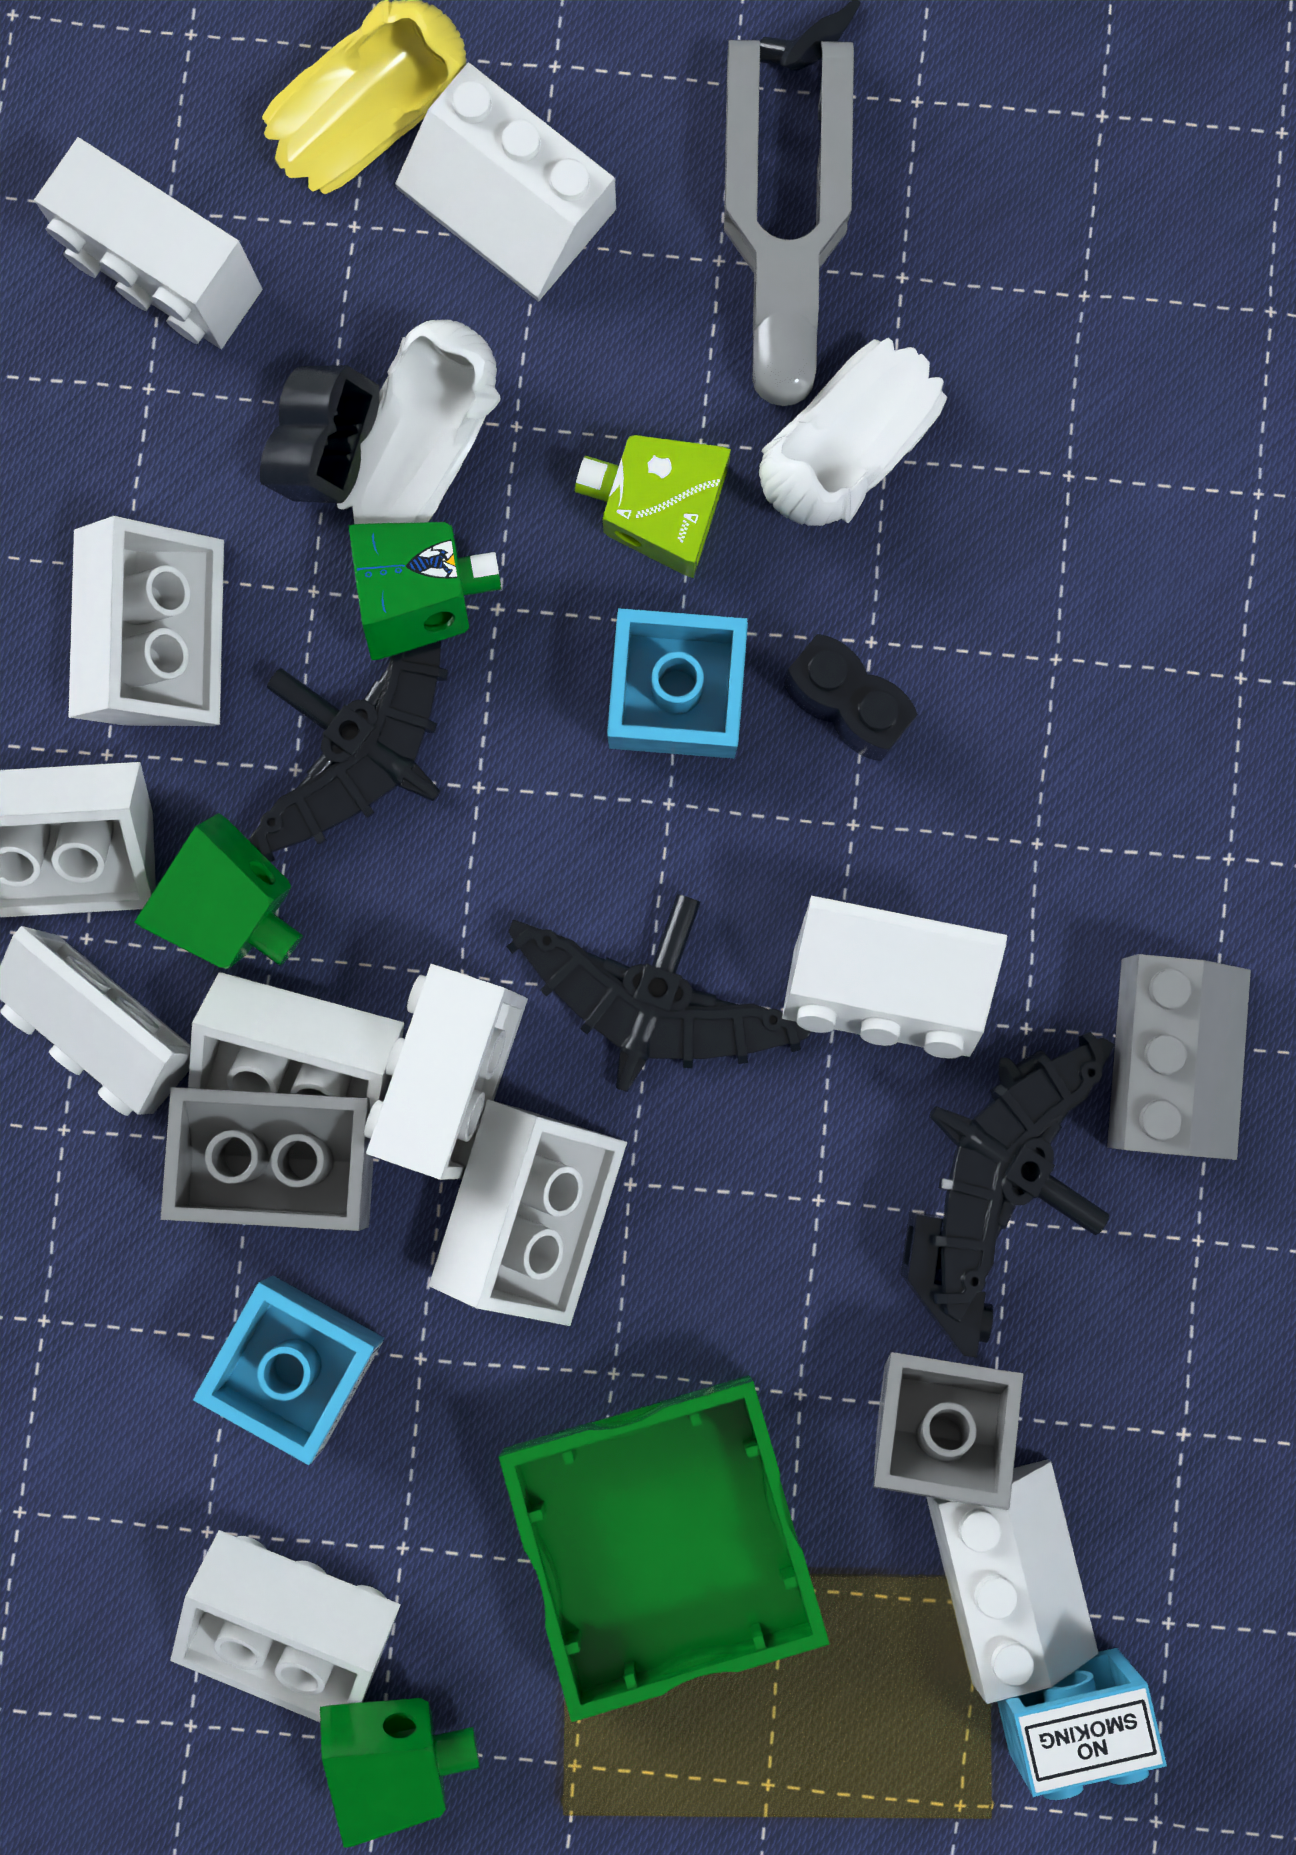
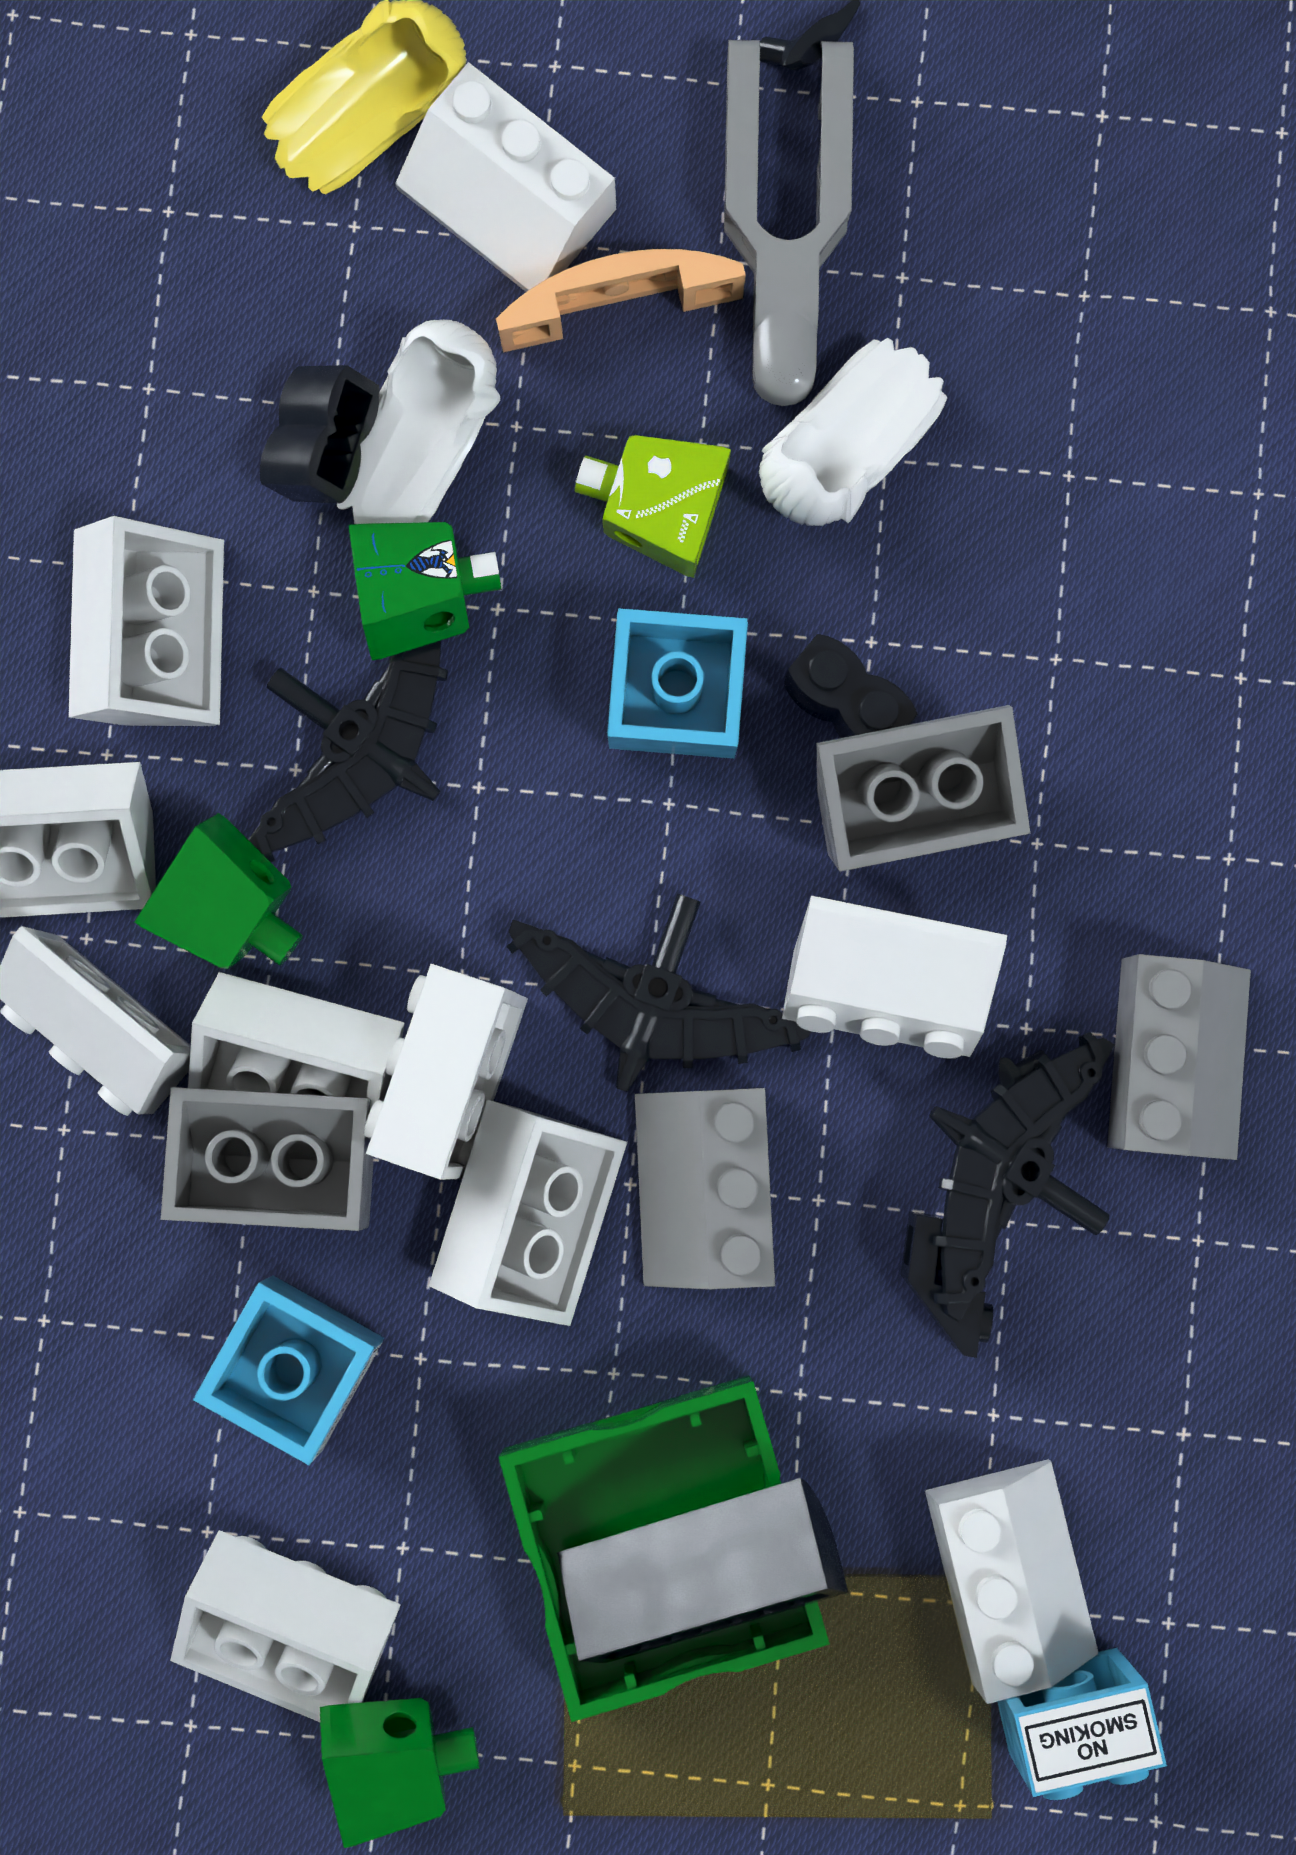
(148, 245): white brick -> none
(698, 276): none -> light nougat slope
(700, 1572): none -> brick
(705, 1189): none -> light grey slope
(921, 788): none -> light grey slope
(947, 1430): light grey slope -> none

